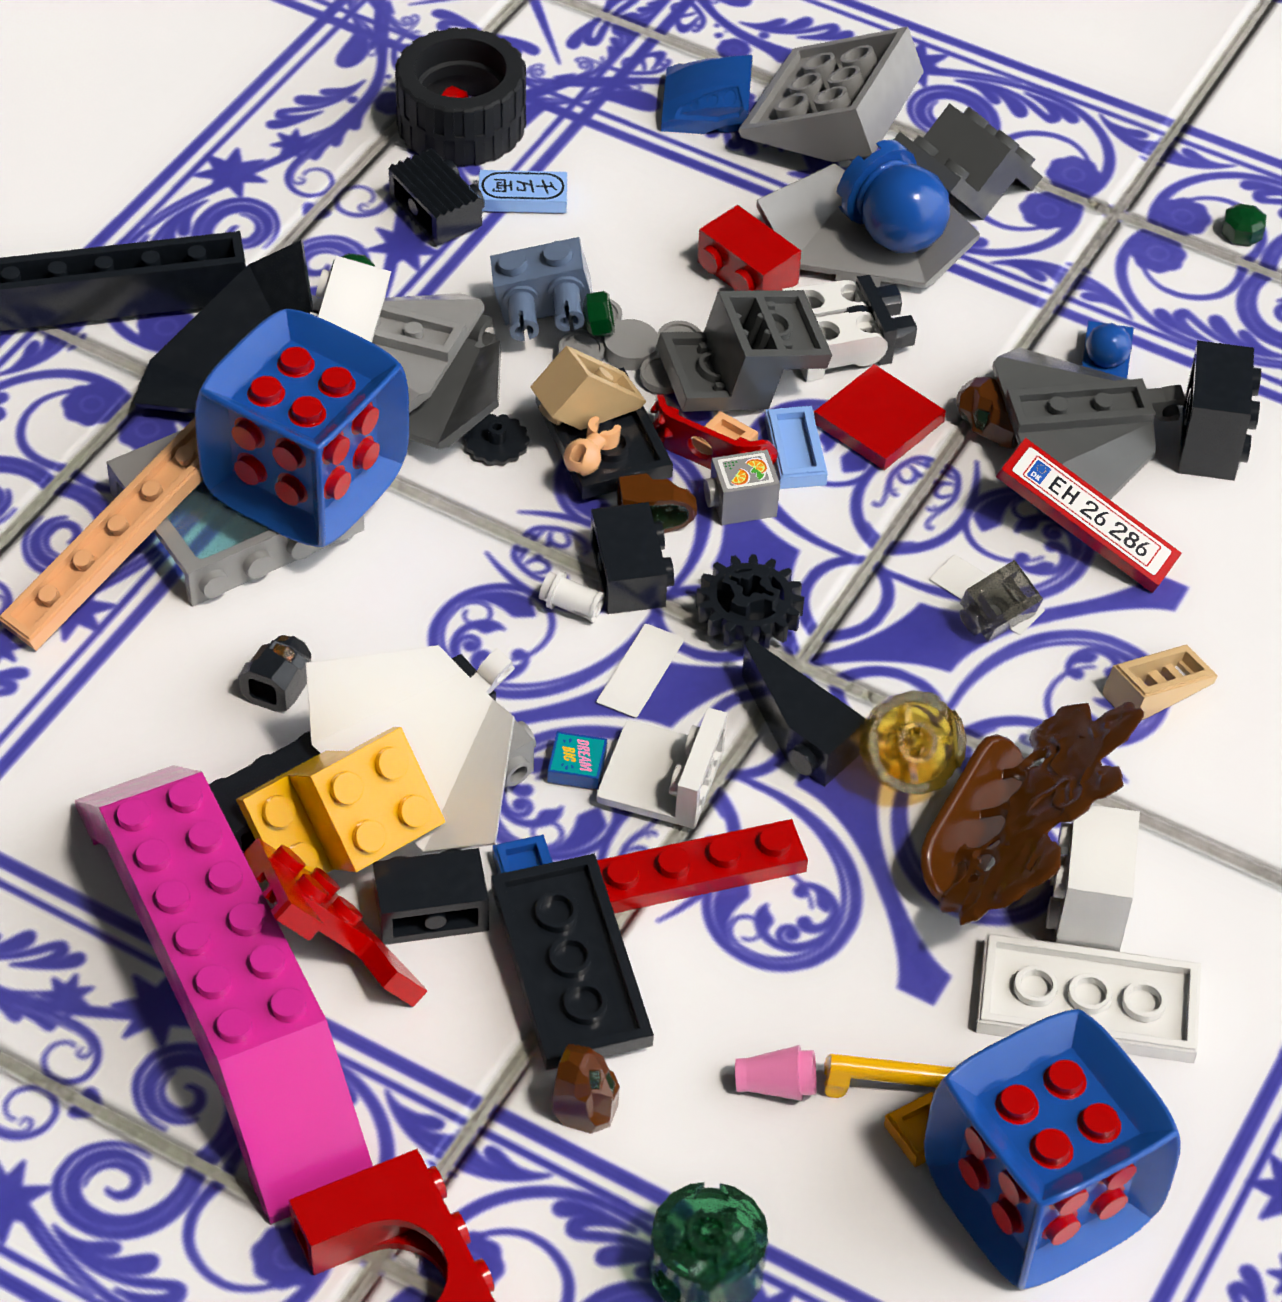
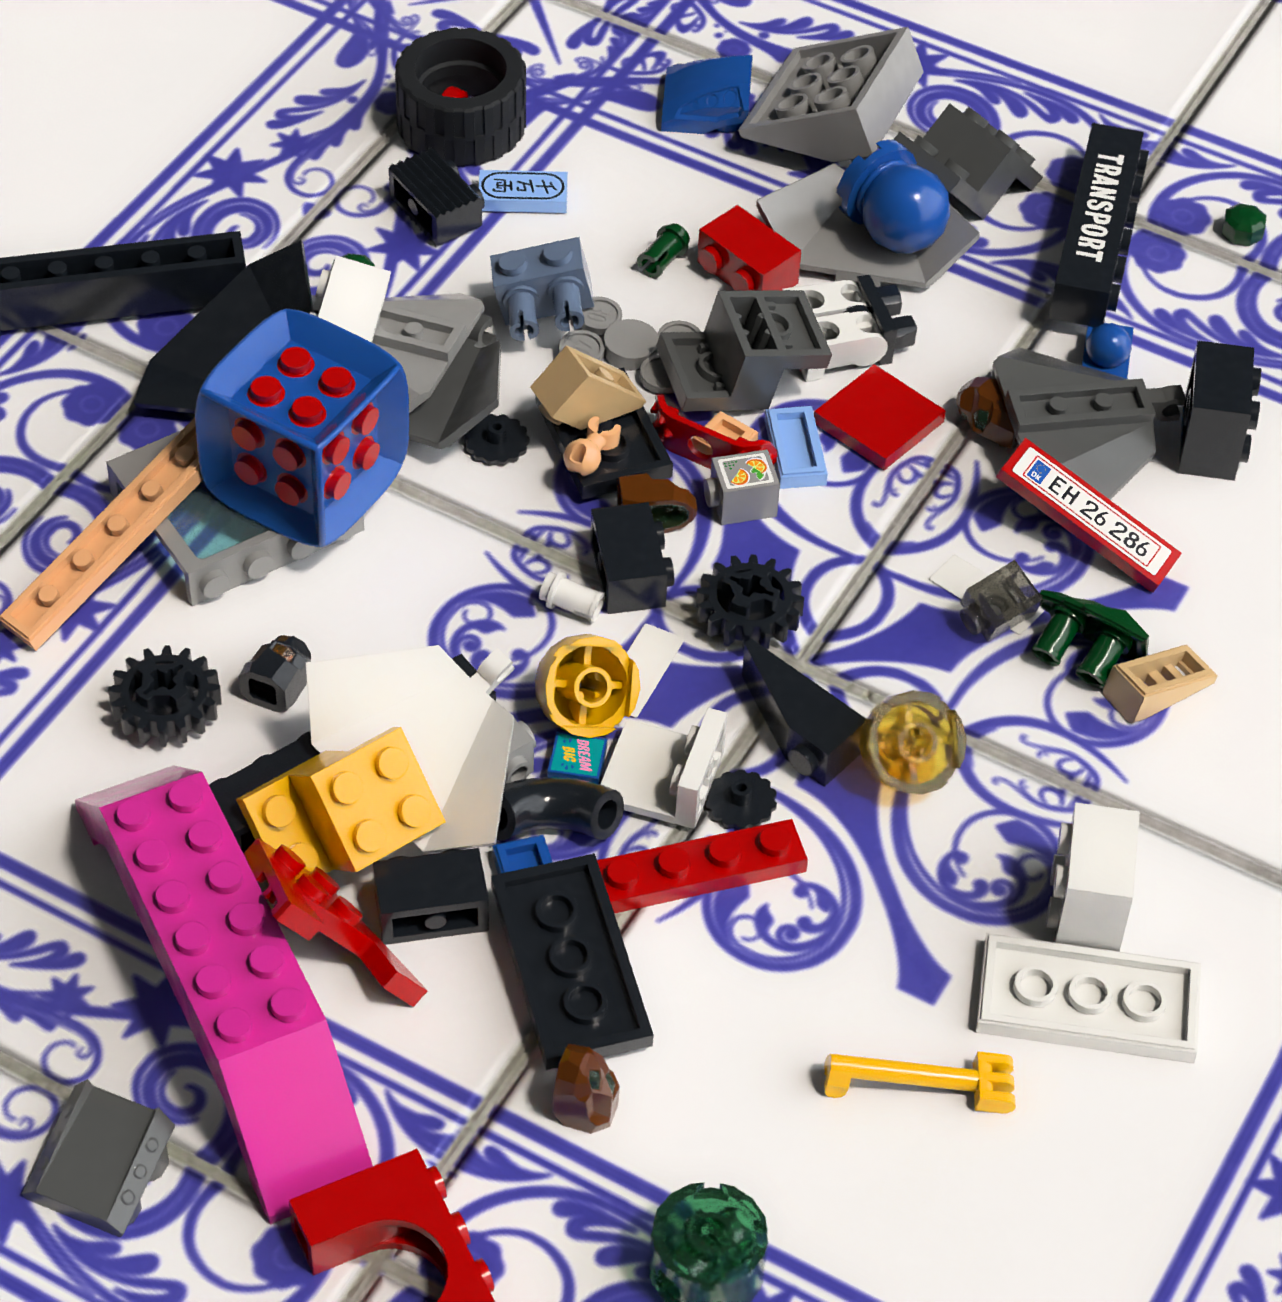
(100, 1159): none -> dark grey slope
(165, 695): none -> black gear
(559, 806): none -> black cylinder
(587, 685): none -> yellow cylinder
(598, 314): dark green tile -> none
(670, 242): none -> dark green pin
(741, 799): none -> black piece
(778, 1073): bright pink cone -> none
(908, 1127): light orange tile -> none
(1008, 809): reddish brown plant -> none
(1050, 1147): blue piece -> none
(1098, 225): none -> black brick
(1109, 628): none -> dark green connector

